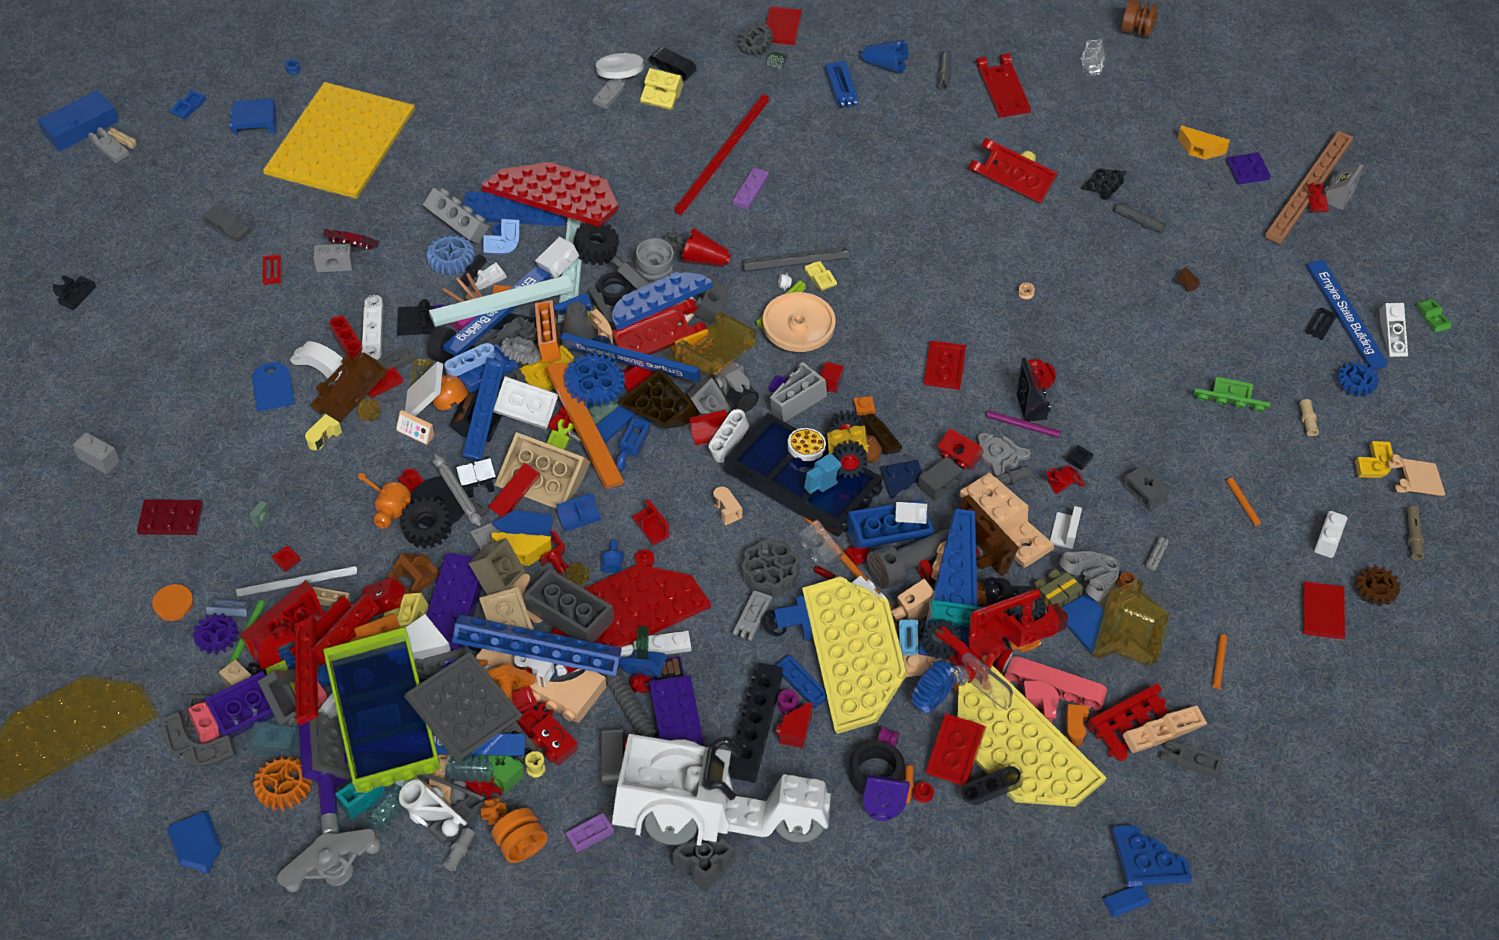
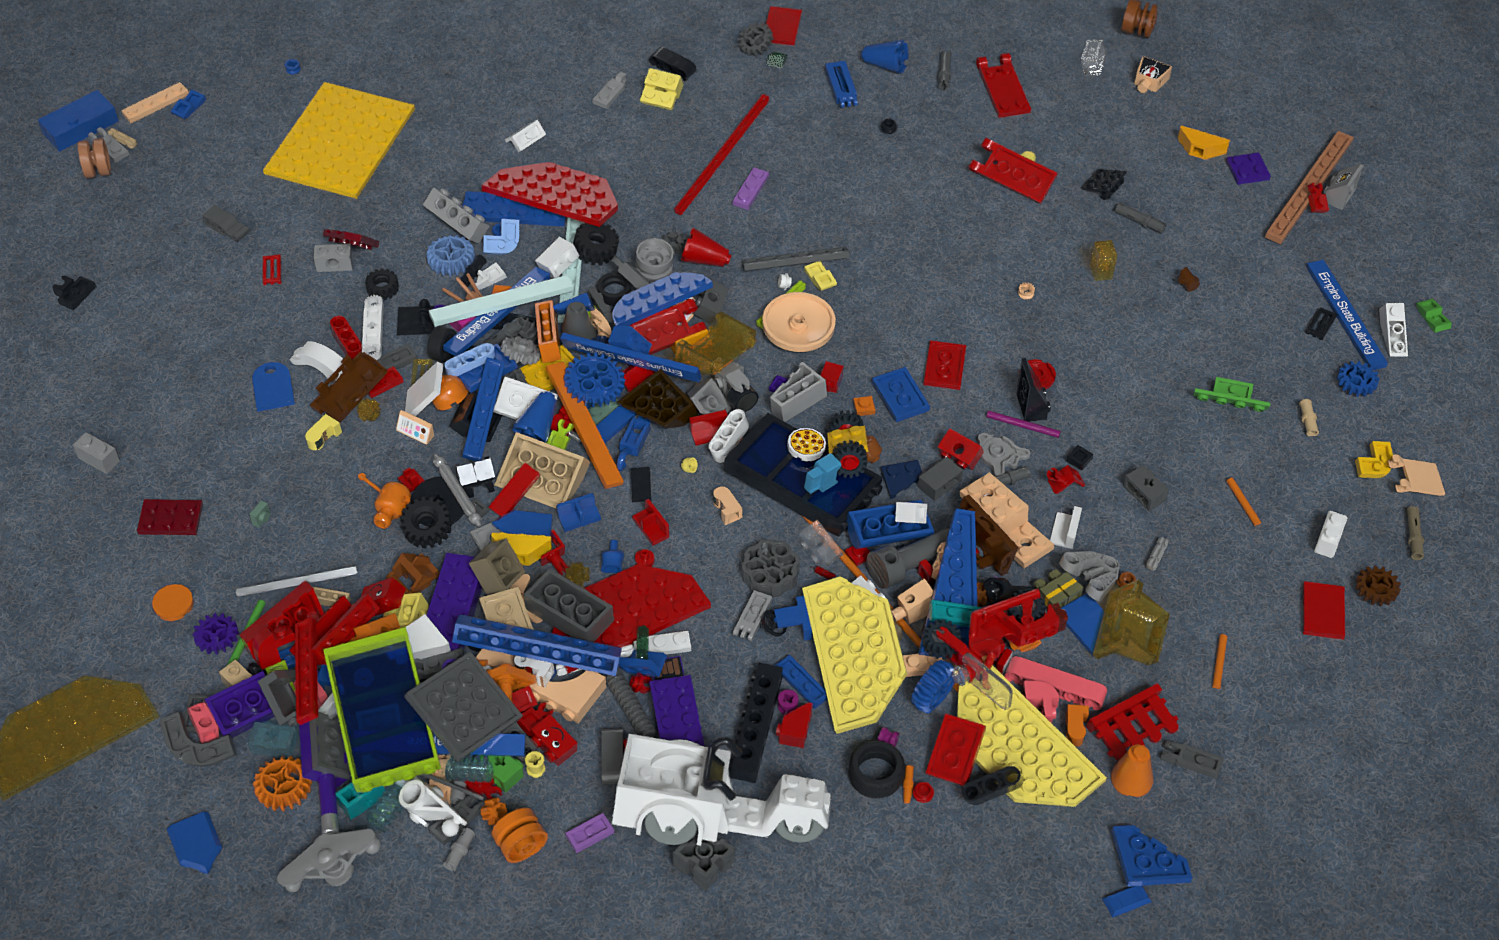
(94, 158): none -> nougat wheel
(155, 102): none -> light nougat plate
(229, 607): sand blue tile -> none
(253, 115): blue panel -> none
(286, 558): red plate -> none
(379, 277): none -> black tyre
(526, 135): none -> white panel
(537, 418): none -> blue cone
(619, 65): white piece -> none
(630, 339): none -> blue brick
(640, 484): none -> black tile
(692, 462): none -> light yellow hinge
(881, 433): dark brown hinge -> none
(884, 797): dark purple tile -> none
(888, 126): none -> black plate
(900, 394): none -> blue plate
(908, 636): dark azure piece -> none
(1103, 260): none -> clear yellow brick
(1133, 772): none -> orange cone
(1152, 75): none -> torso
(1164, 729): light nougat slope -> none

